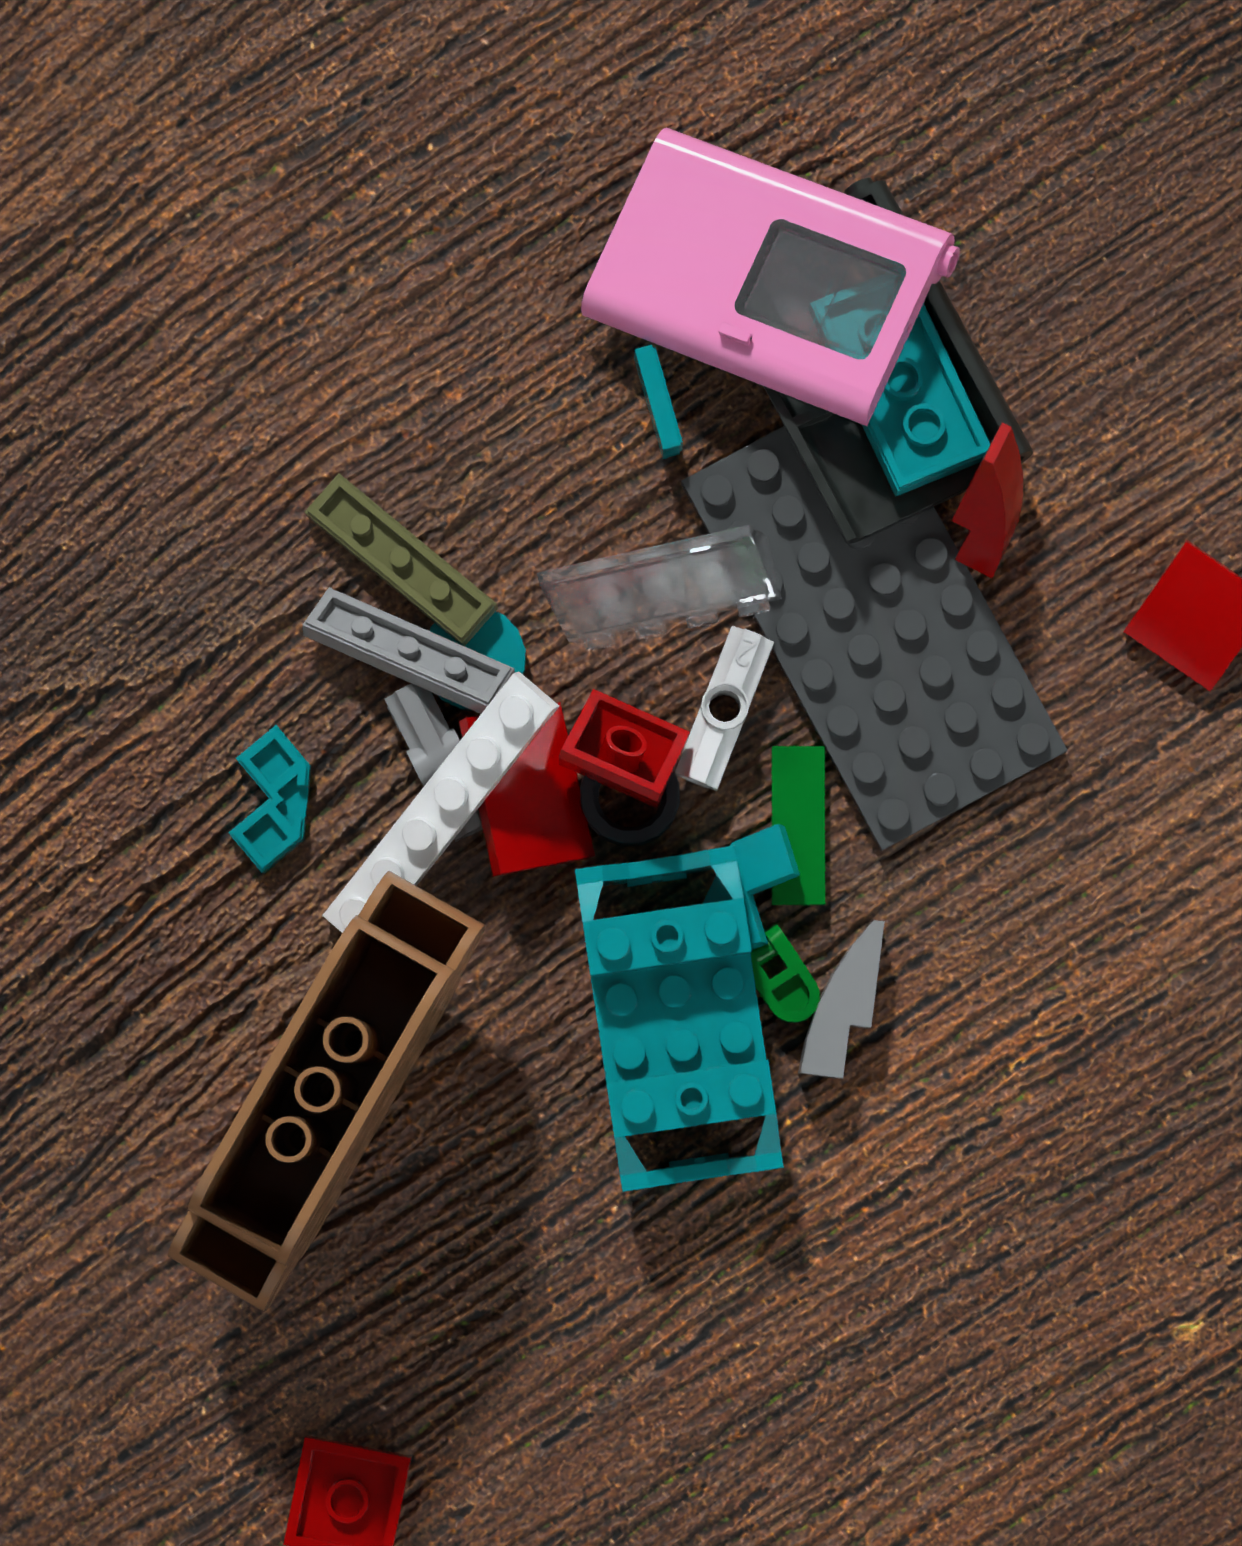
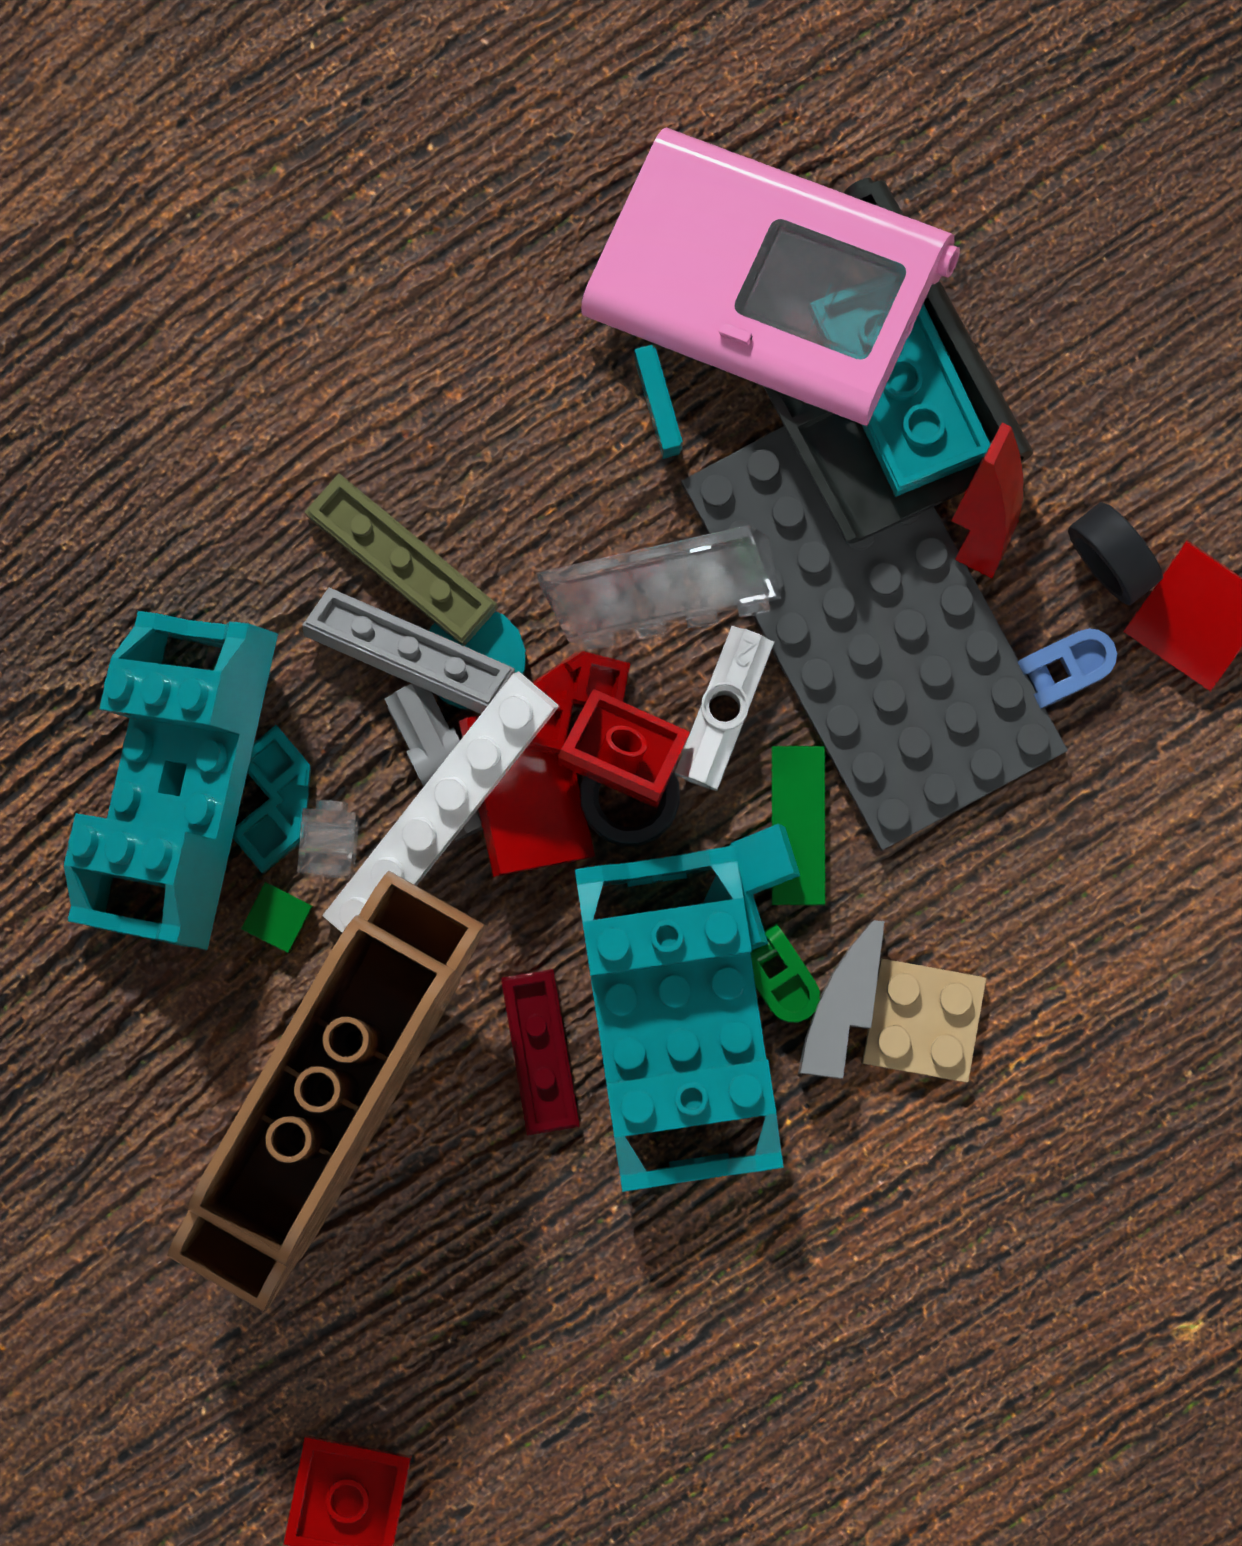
(175, 776): none -> teal piece
(277, 917): none -> green tile
(328, 841): none -> clear brick
(540, 1052): none -> dark red tile
(570, 686): none -> red tile
(924, 1020): none -> tan plate
(1085, 657): none -> medium blue plate
(1115, 553): none -> black tyre

